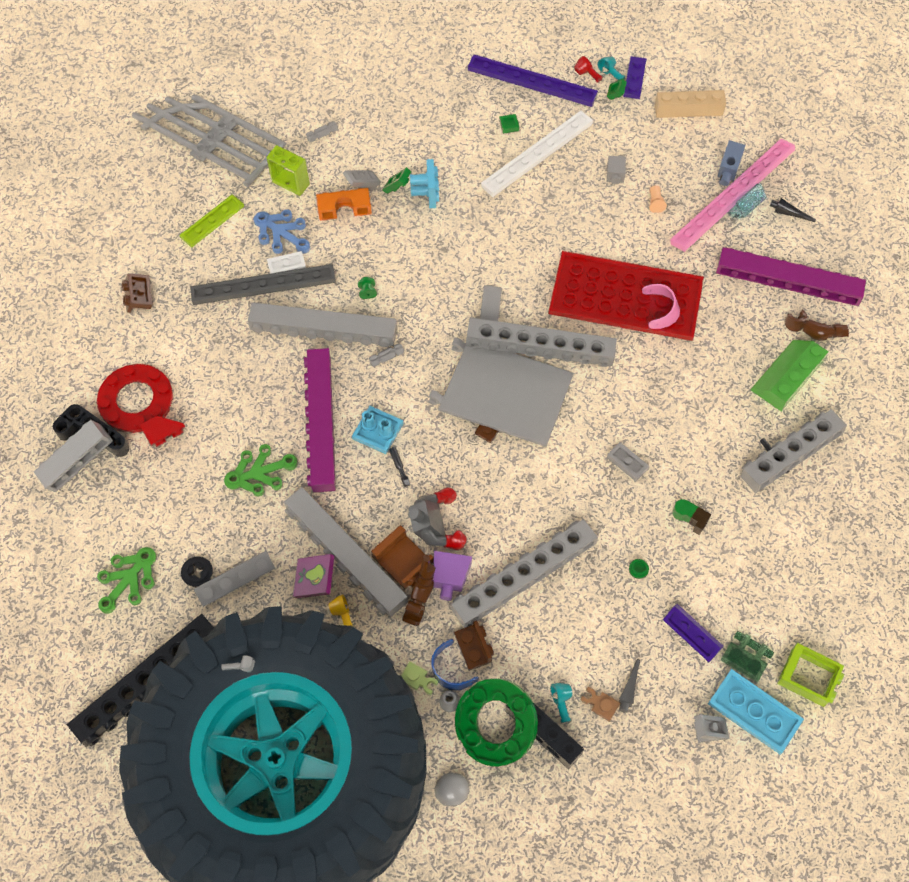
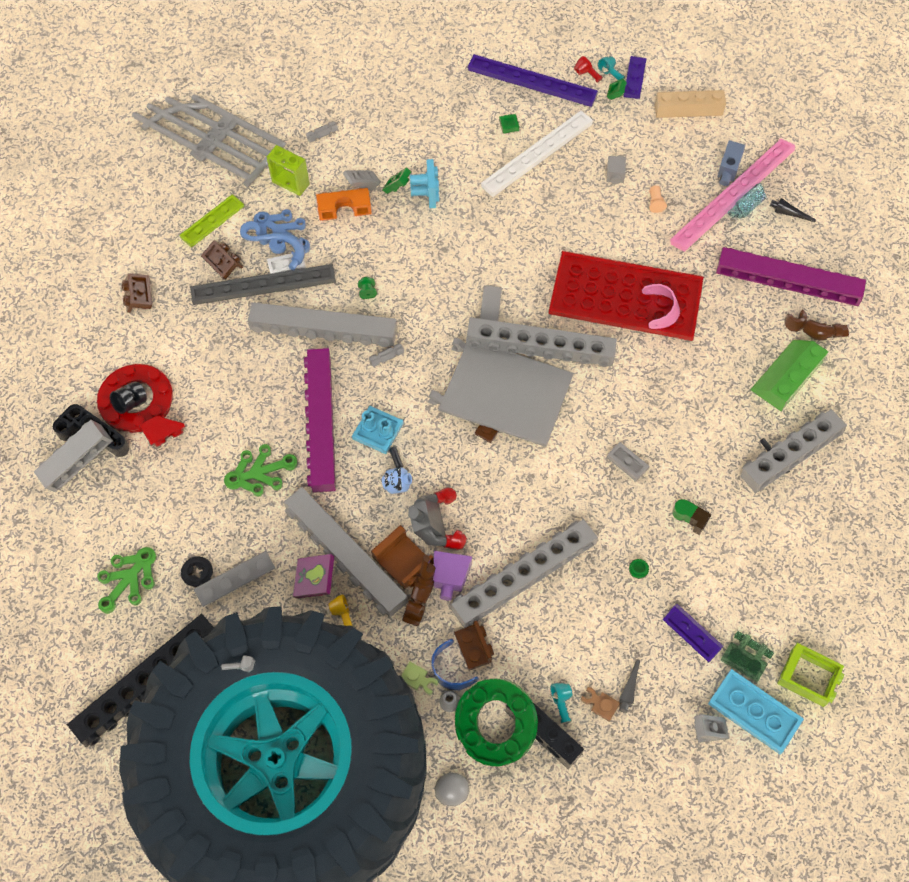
(128, 397): none -> black wheel
(221, 259): none -> reddish brown bracket
(274, 239): none -> medium blue plant
(396, 480): none -> light blue head

